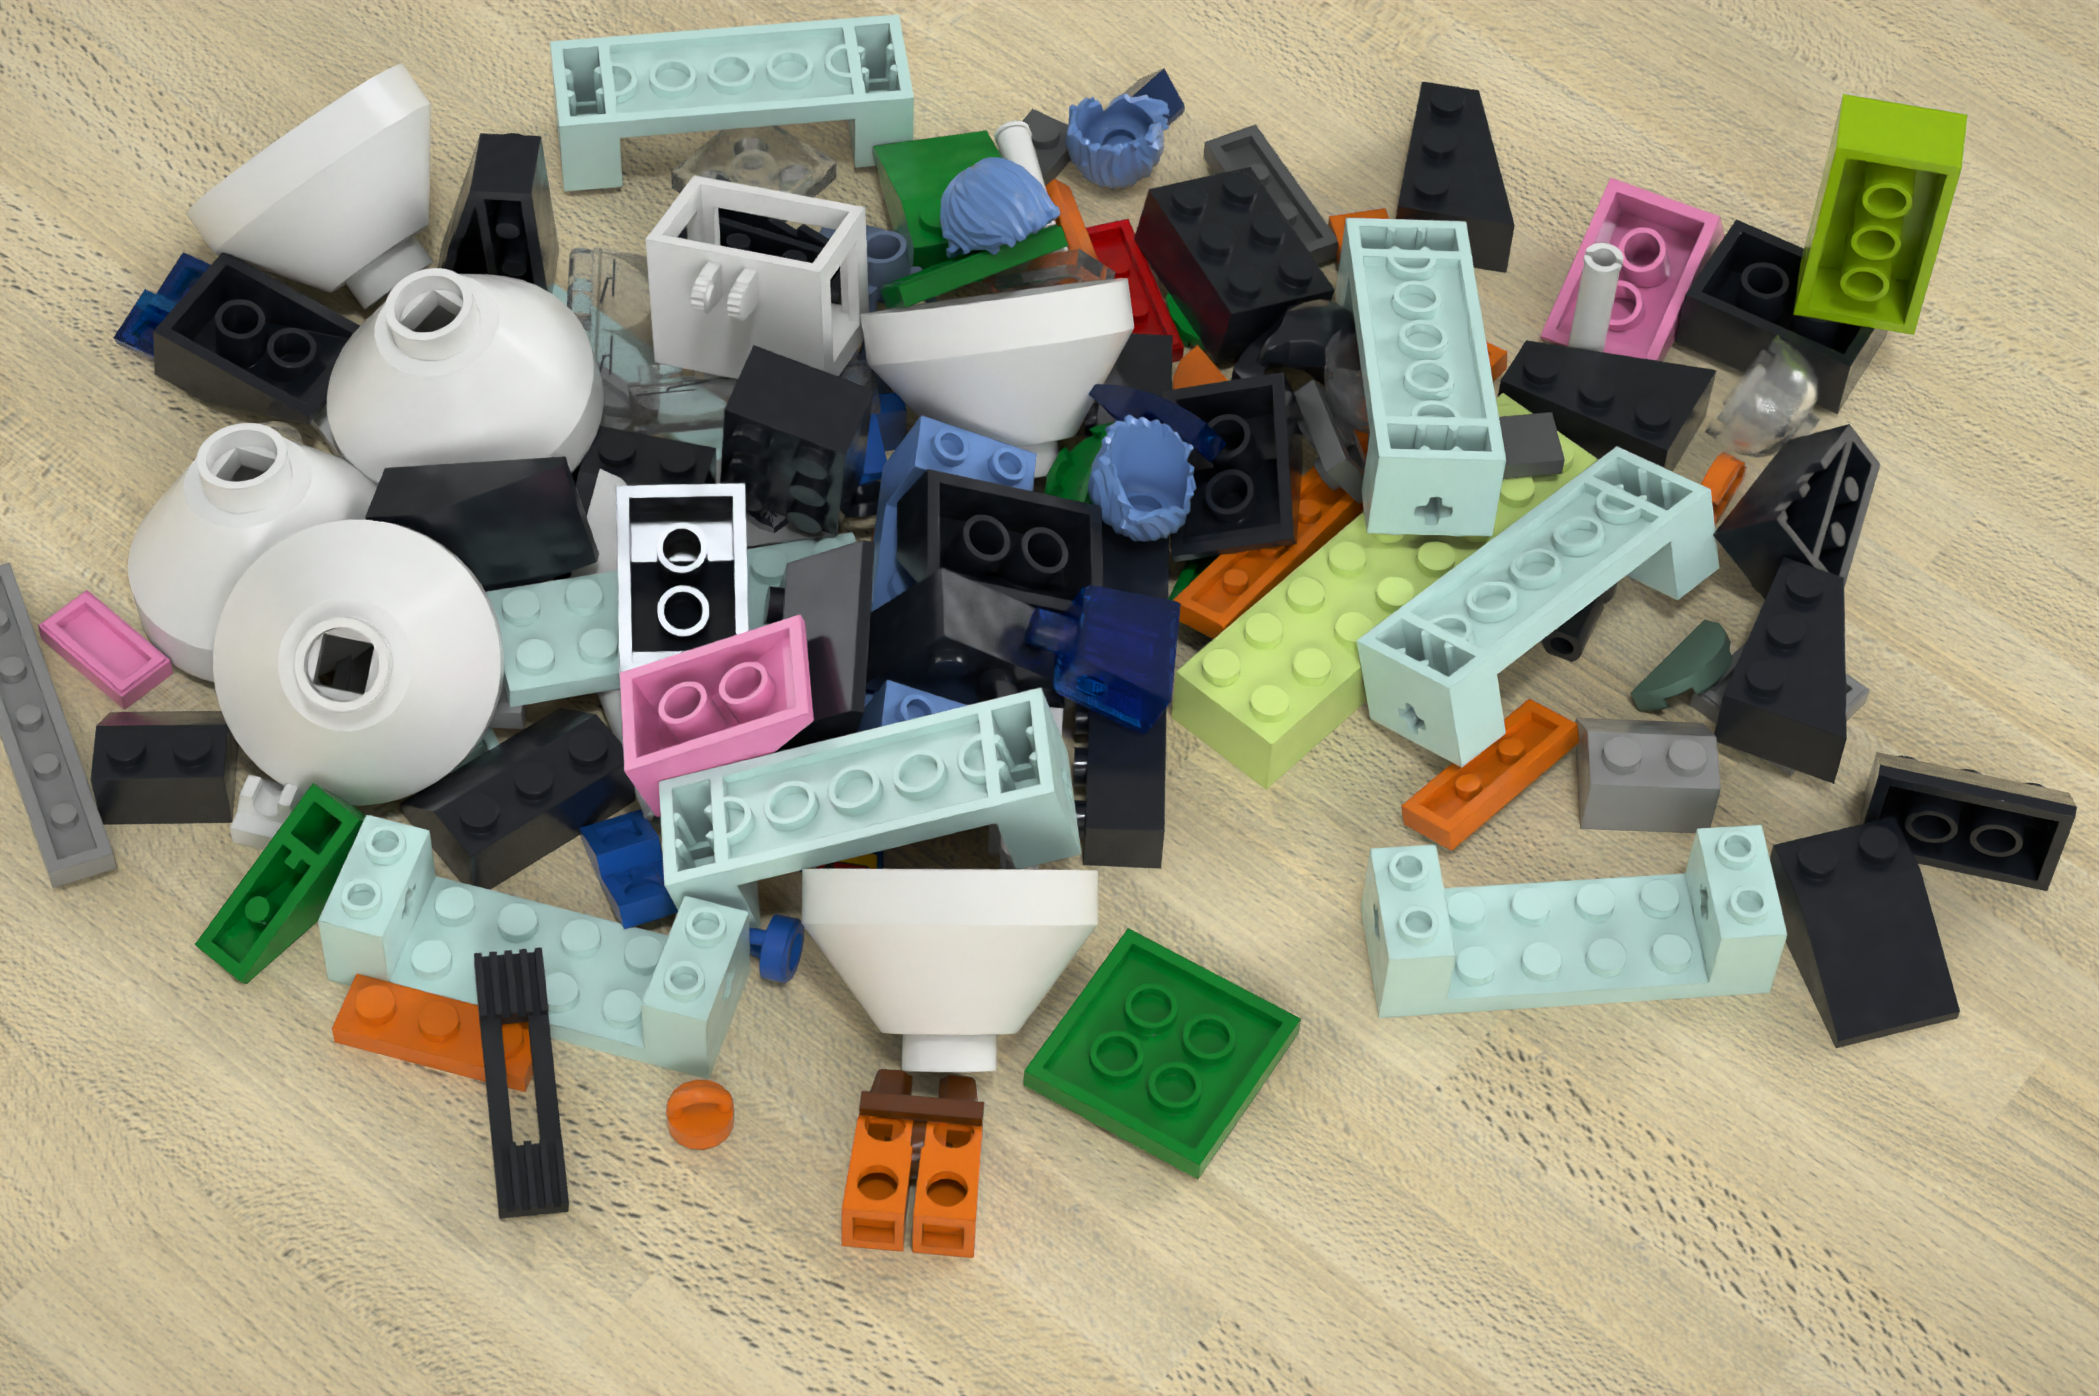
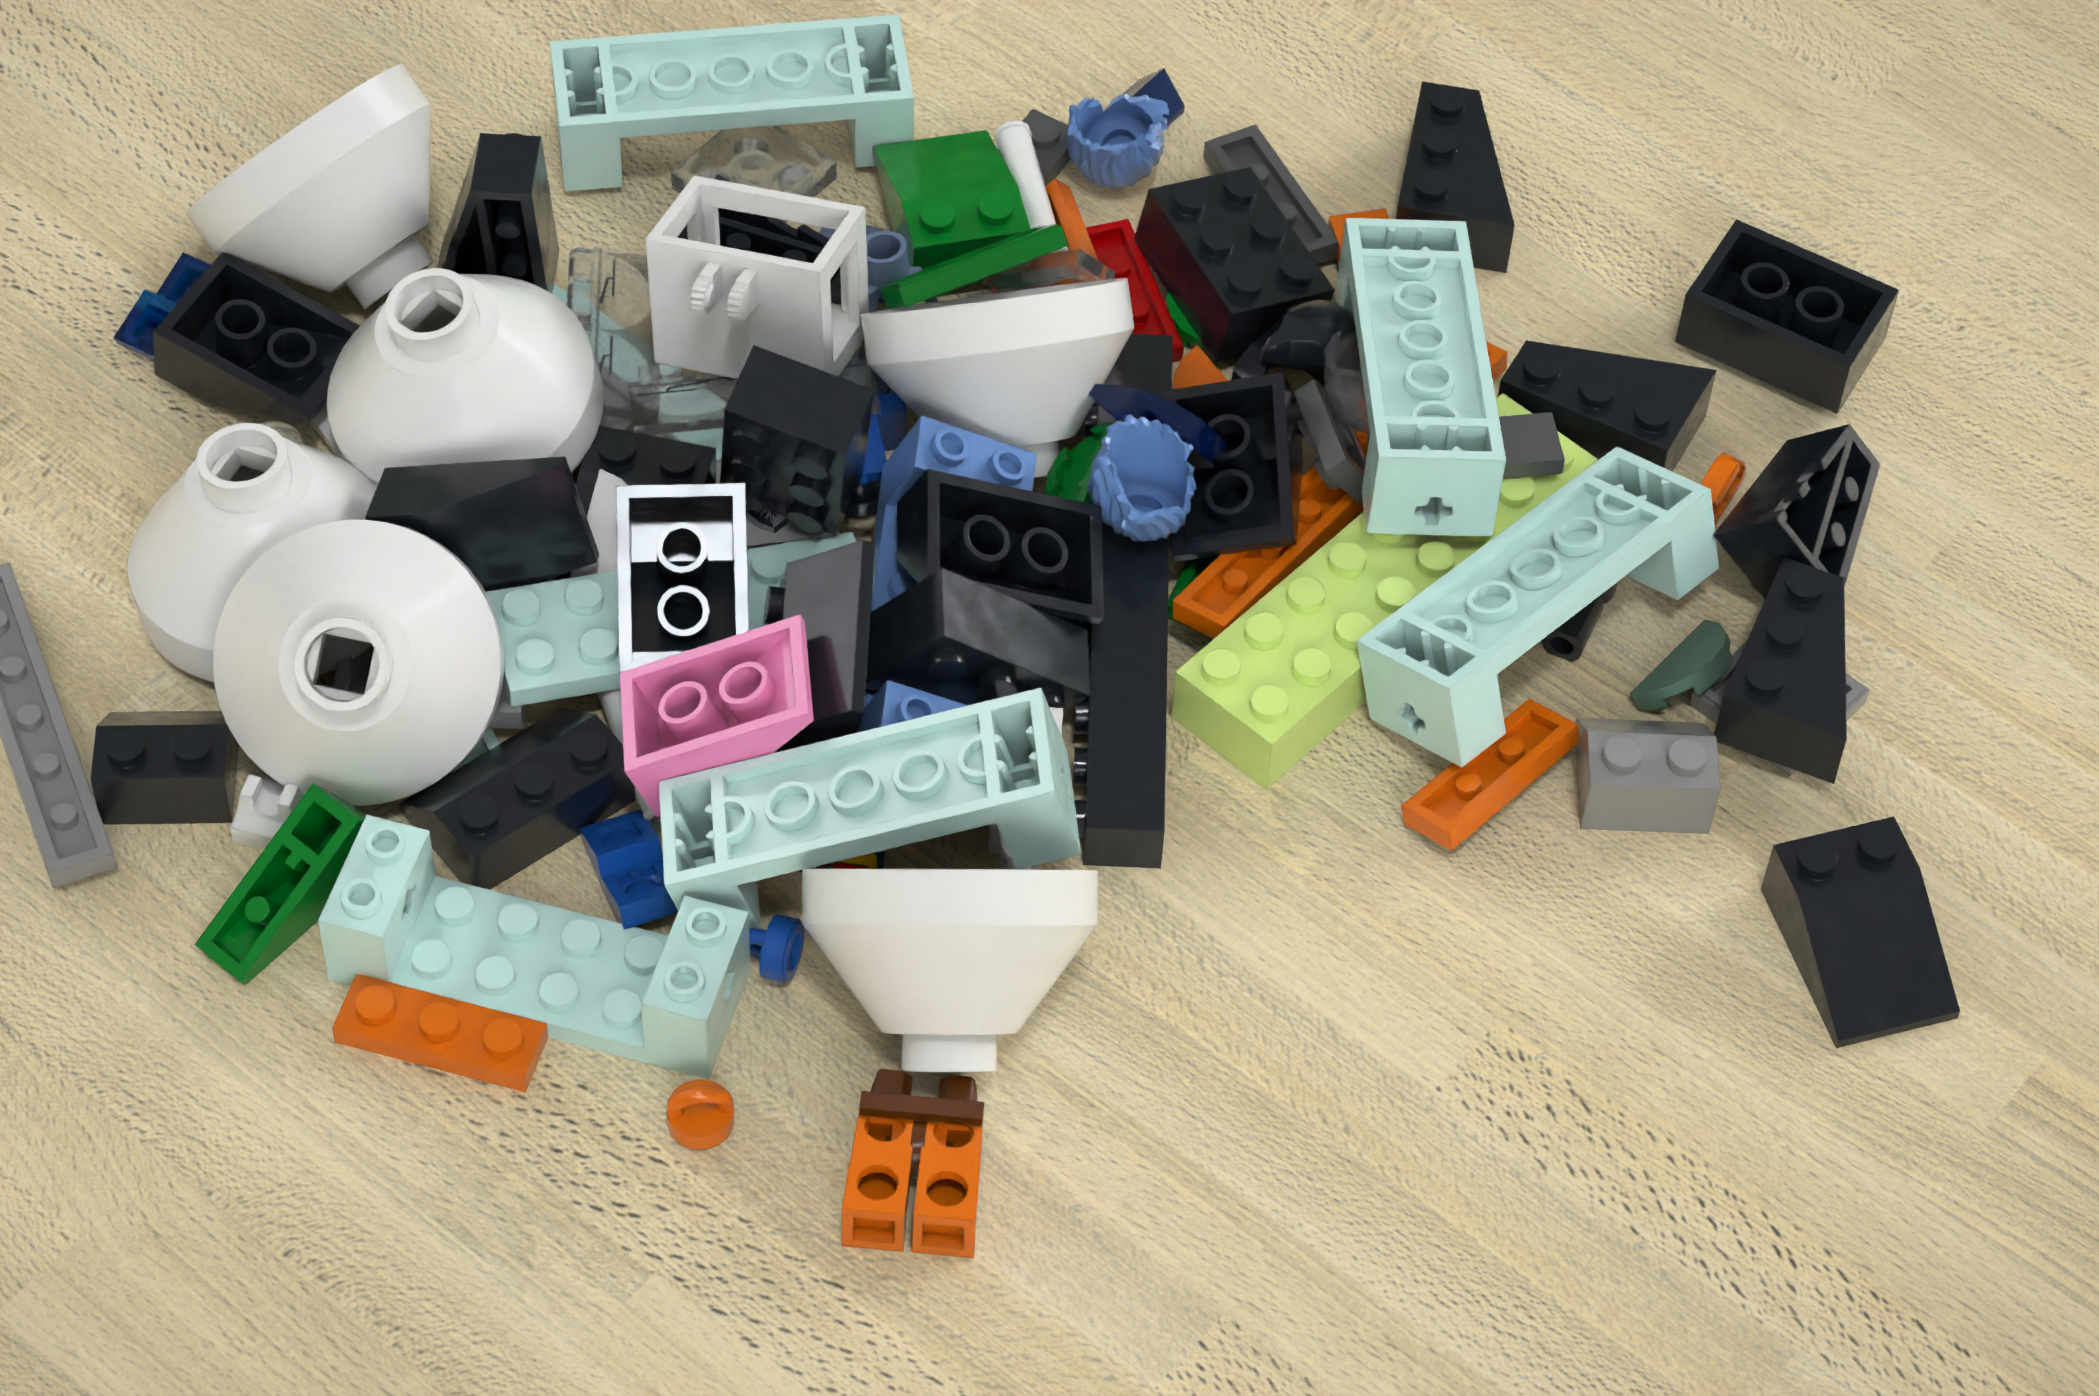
(105, 649): bright pink tile -> none
(529, 1175): black container -> none
(993, 207): medium blue hair -> none
(1112, 653): clear blue torso -> none
(1162, 1053): green plate -> none
(1573, 939): light aqua plate -> none
(1595, 297): white pin -> none
(1663, 255): bright pink slope -> none
(1768, 403): clear cylinder -> none
(1880, 213): lime brick -> none
(1971, 819): black slope -> none

